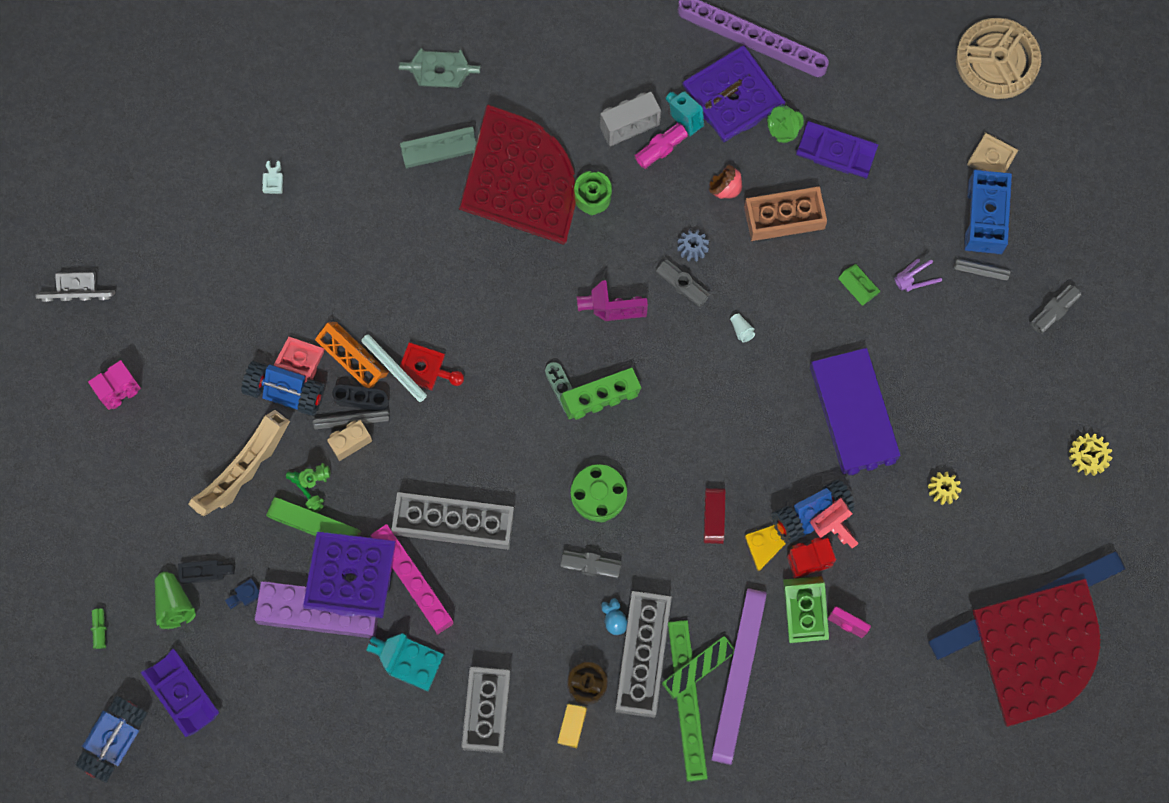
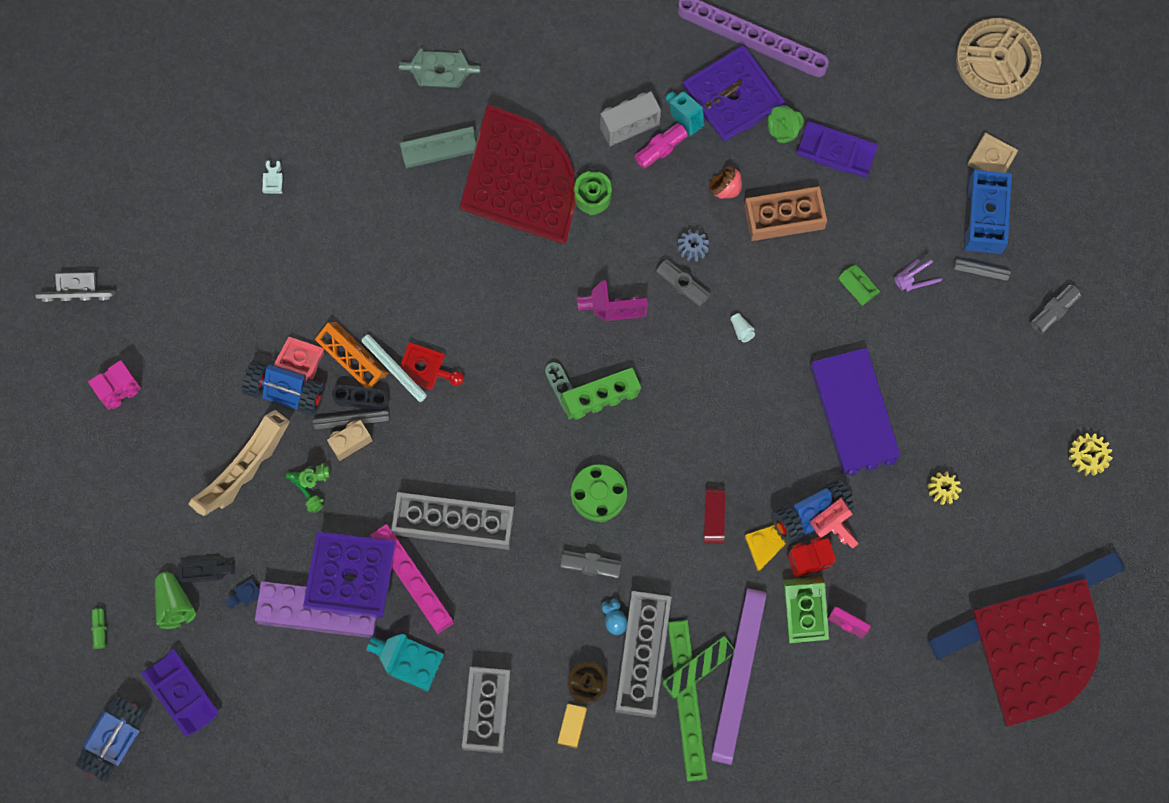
(307, 520): bright green beam -> none

